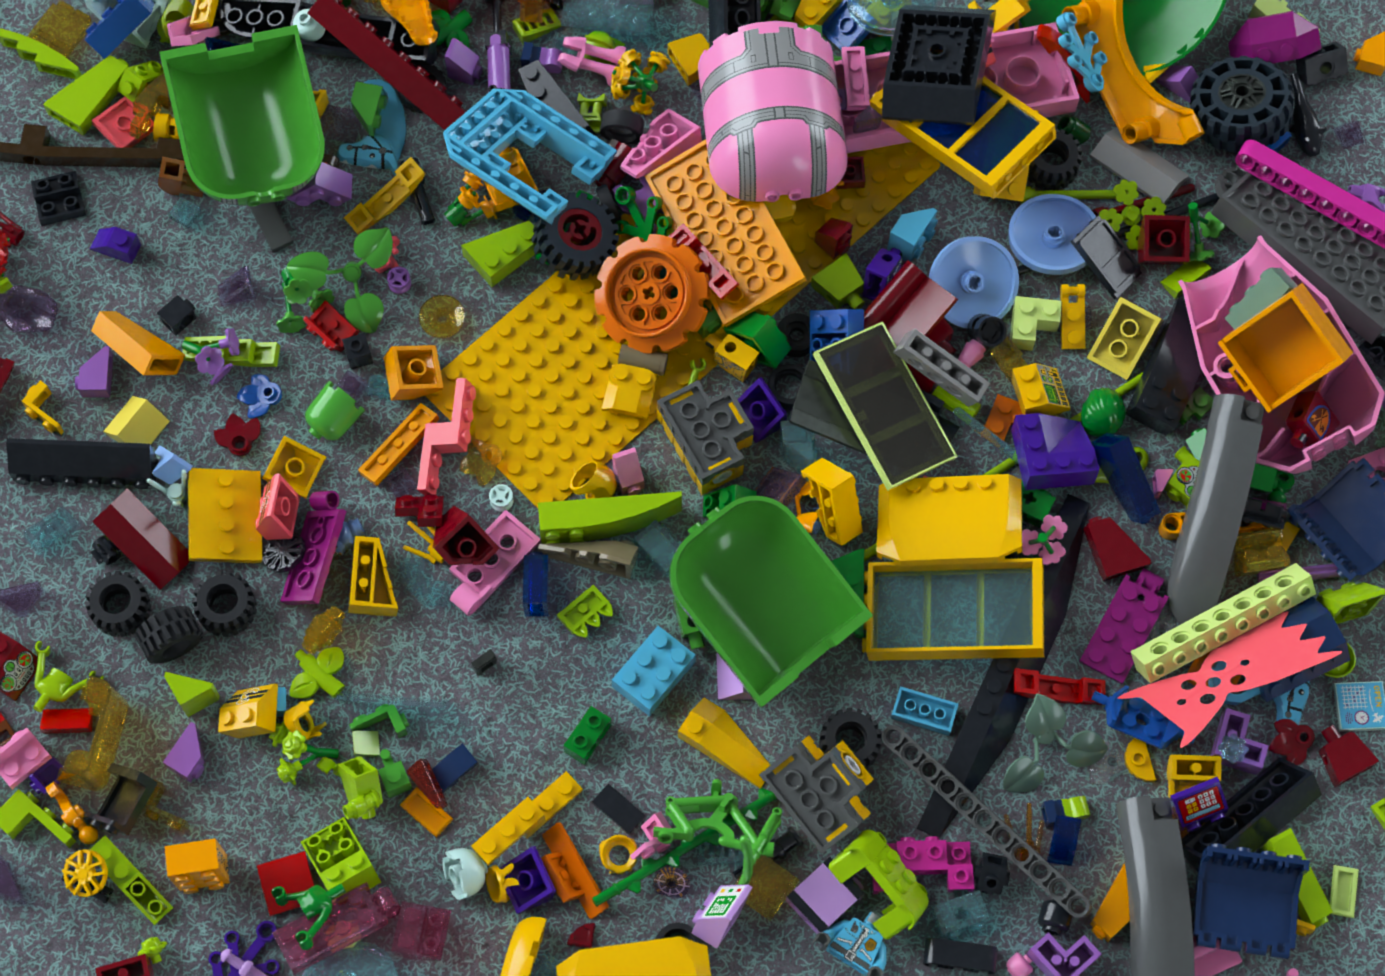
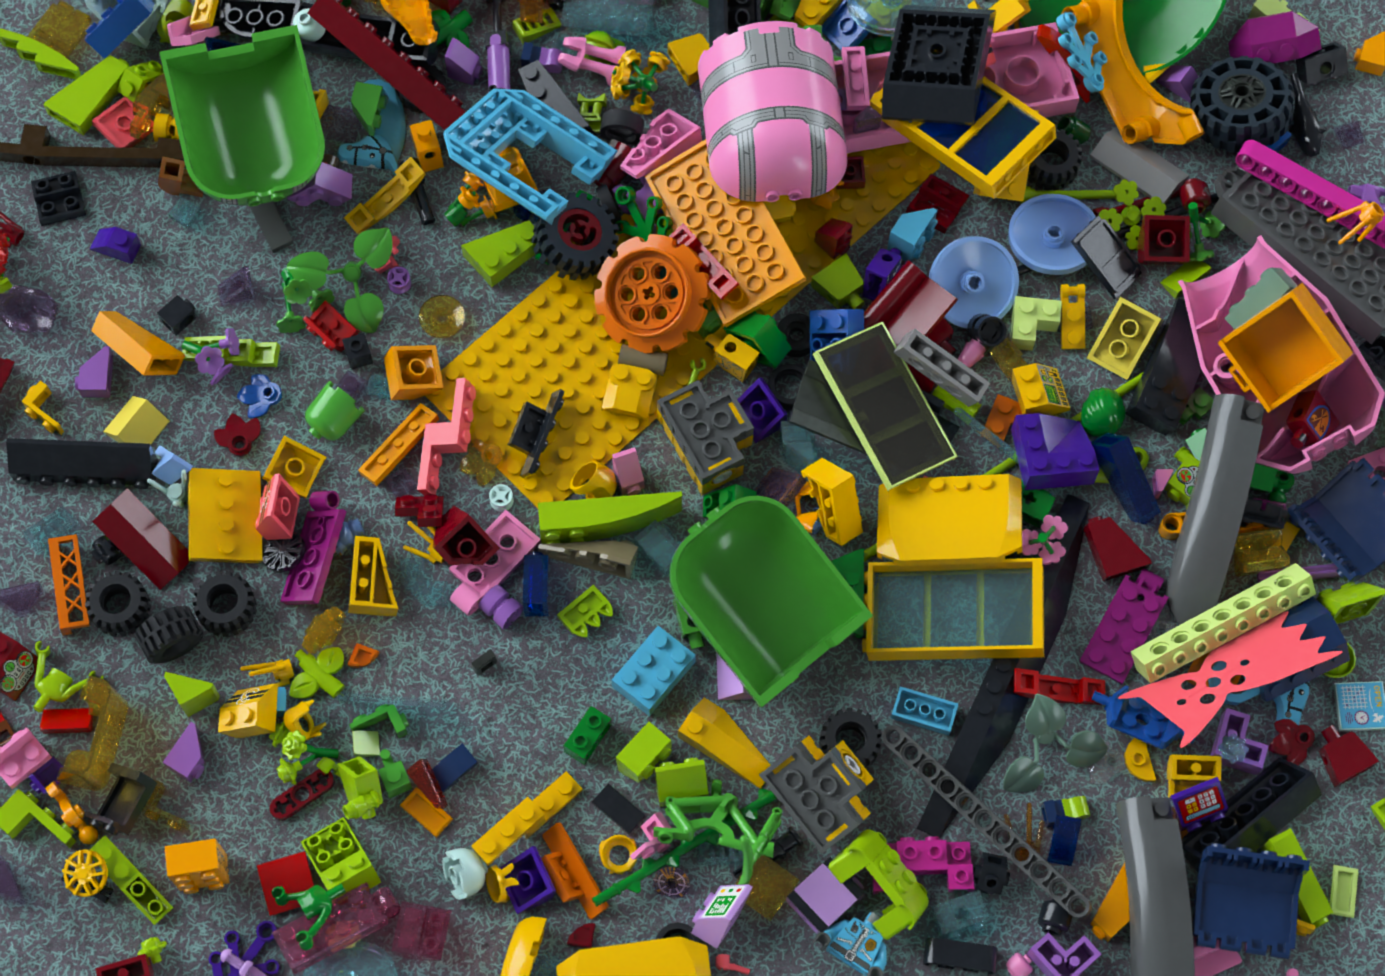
(61, 587): none -> orange fence
(281, 670): none -> yellow plant
(290, 811): none -> dark red beam
(362, 656): none -> orange tile
(426, 141): none -> light orange torso
(497, 603): none -> medium lavender wheel
(532, 430): none -> black bracket
(643, 753): none -> lime slope
(681, 780): none -> lime slope
(723, 961): none -> coral hand
(943, 196): none -> dark red slope
(1195, 191): none -> dark red head
(1370, 215): none -> light orange plant

